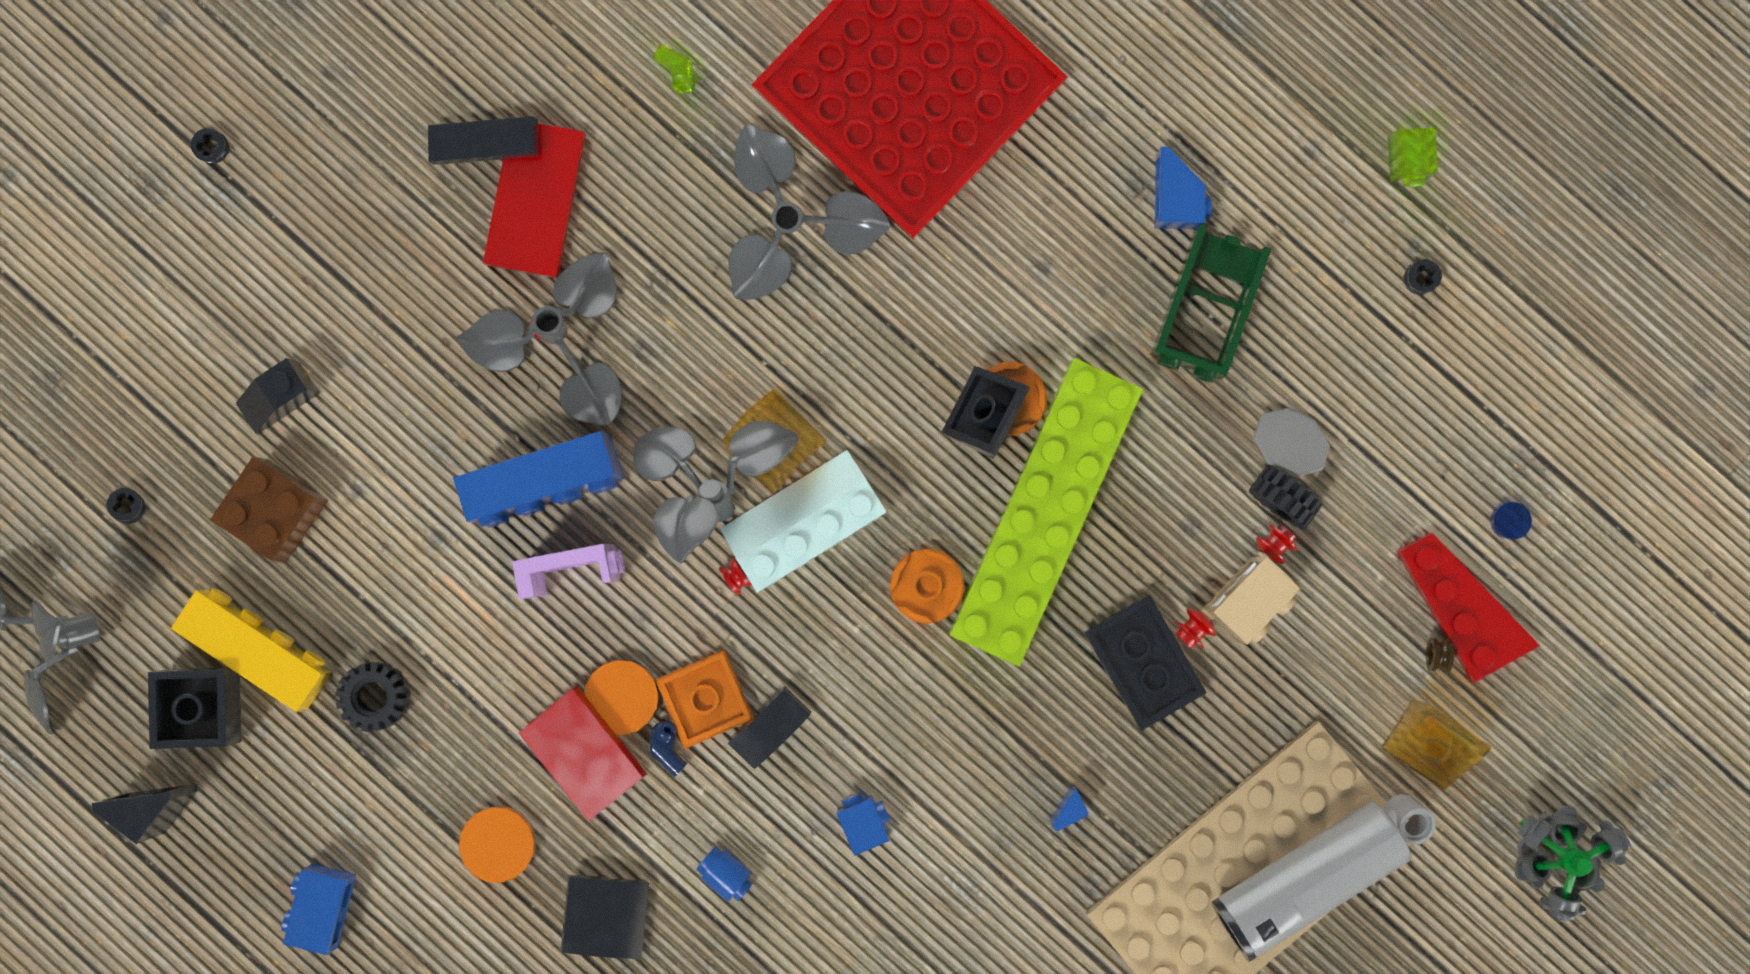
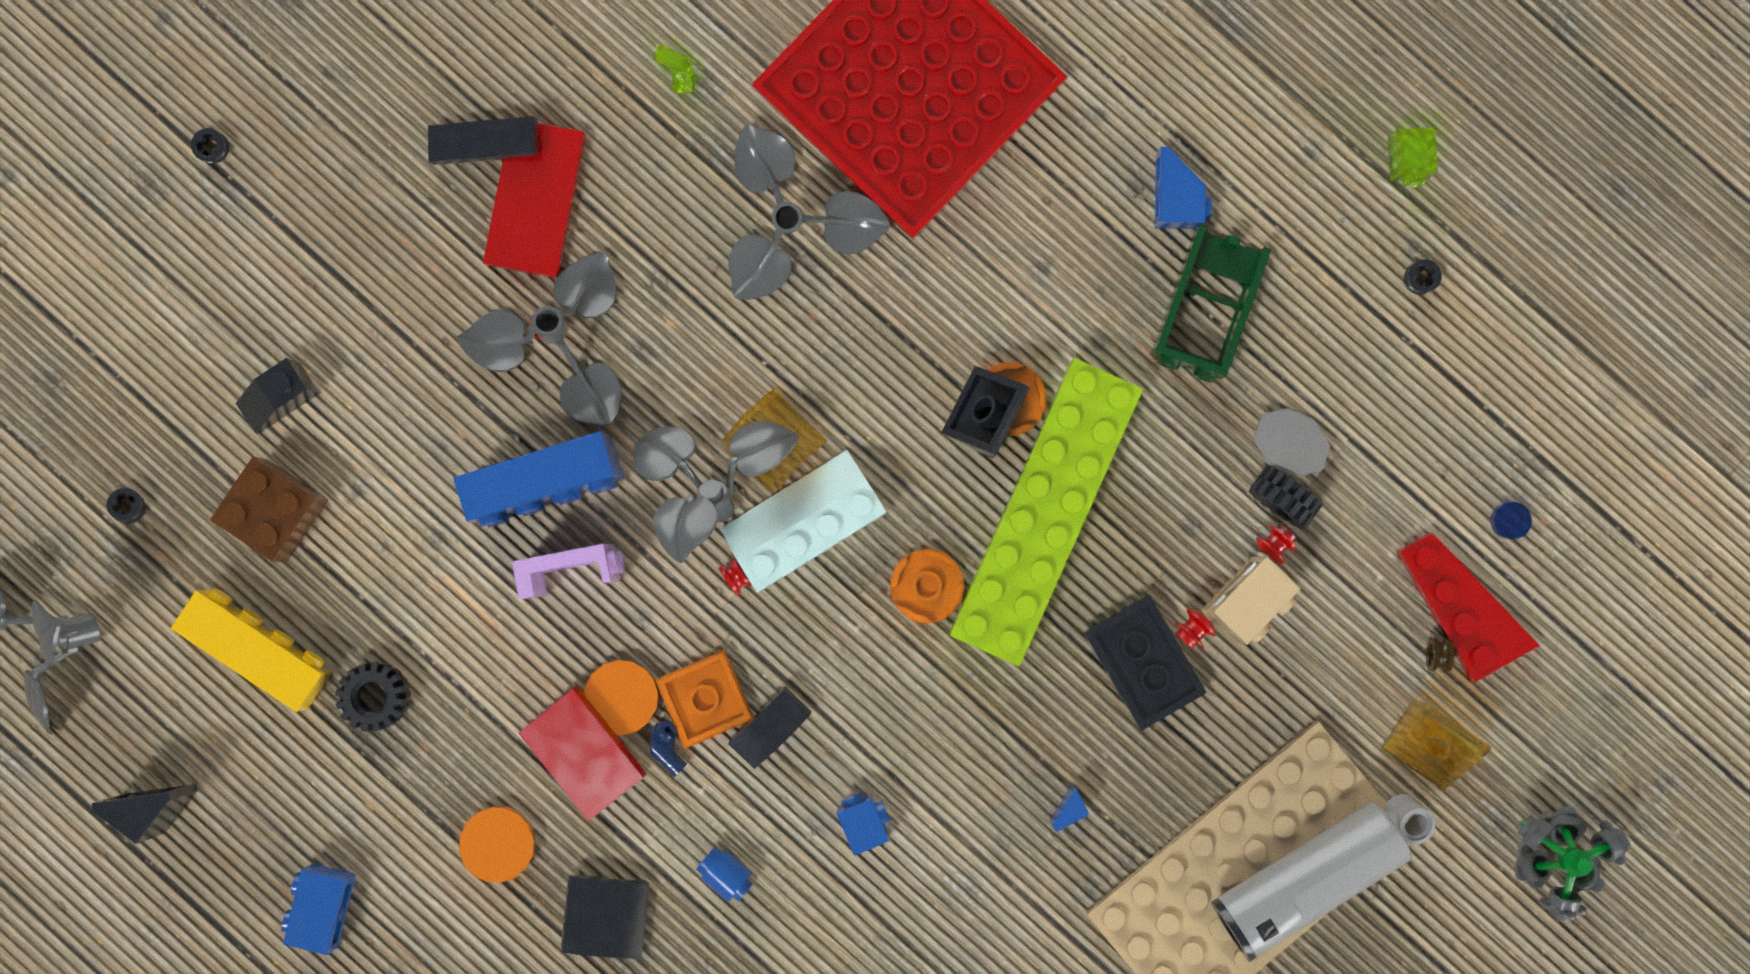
(194, 708): black brick -> none

